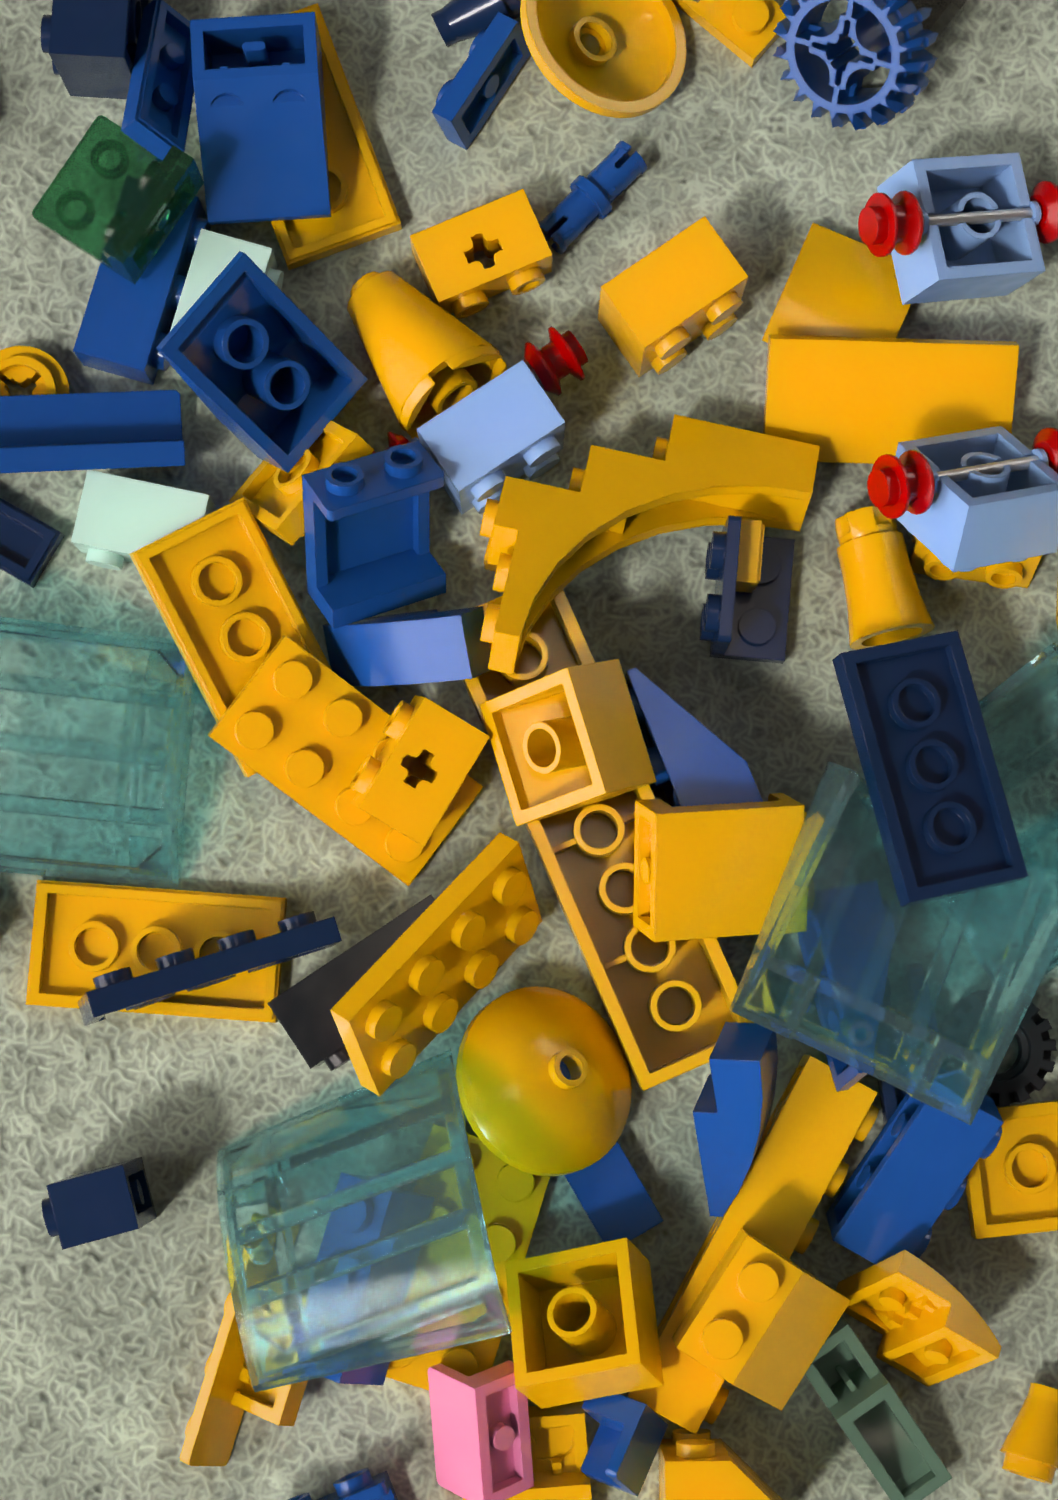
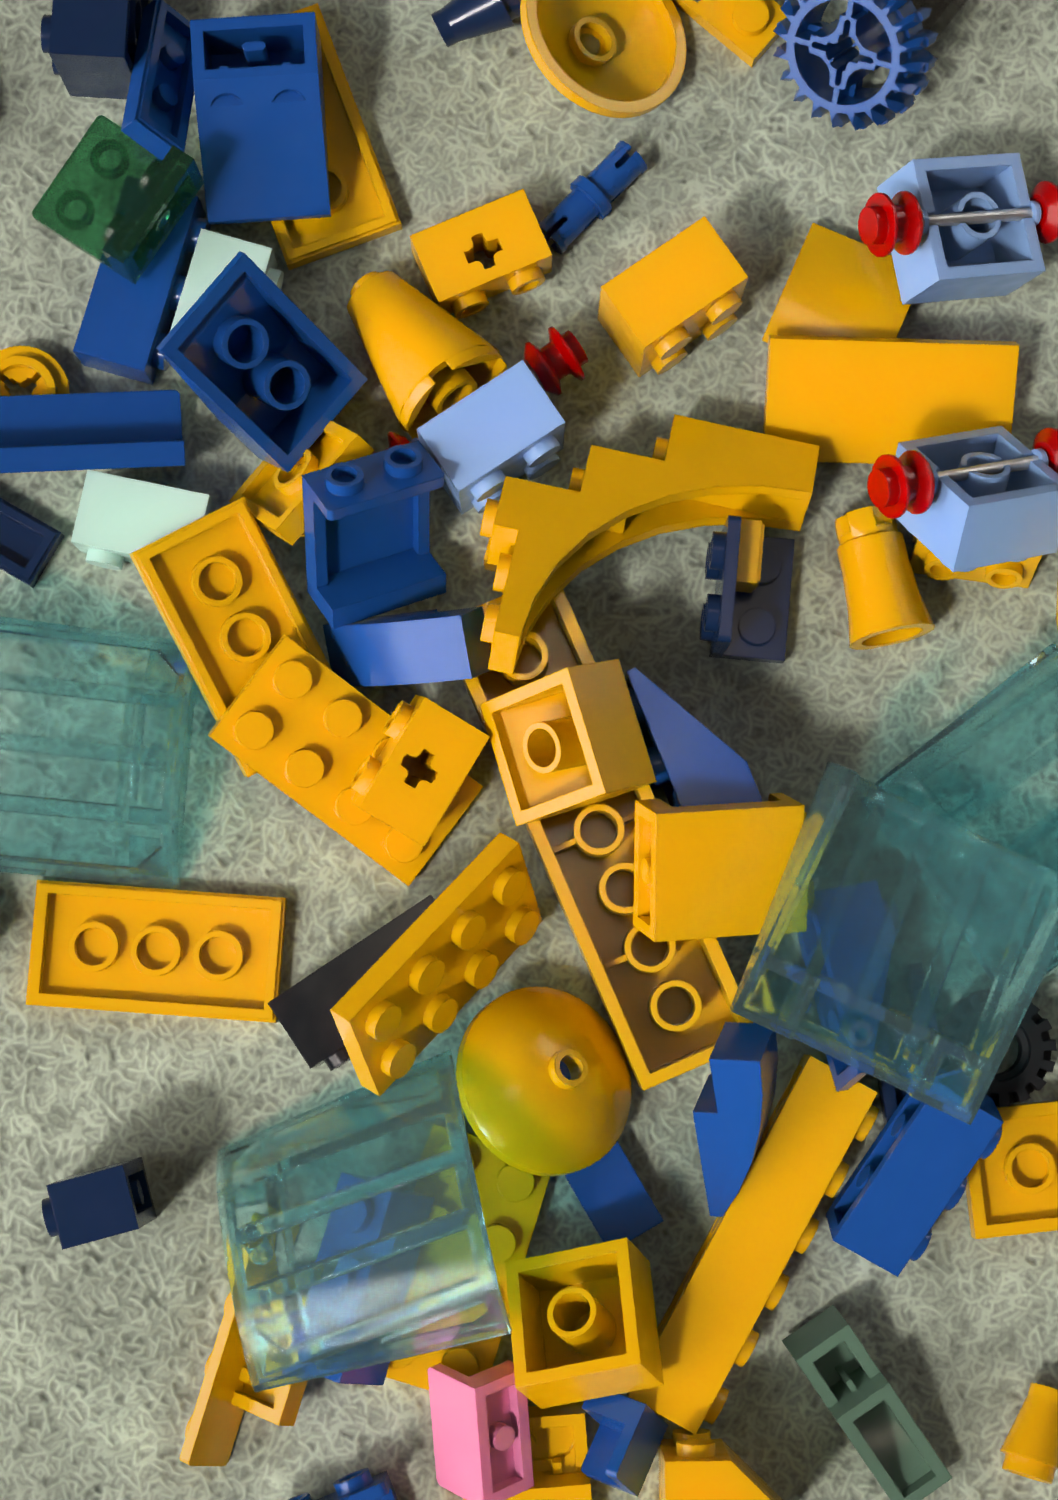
(181, 971): dark blue wing -> none
(481, 81): blue plate -> none
(760, 1321): yellow slope -> none
(923, 1319): yellow slope -> none
(929, 768): dark blue plate -> none

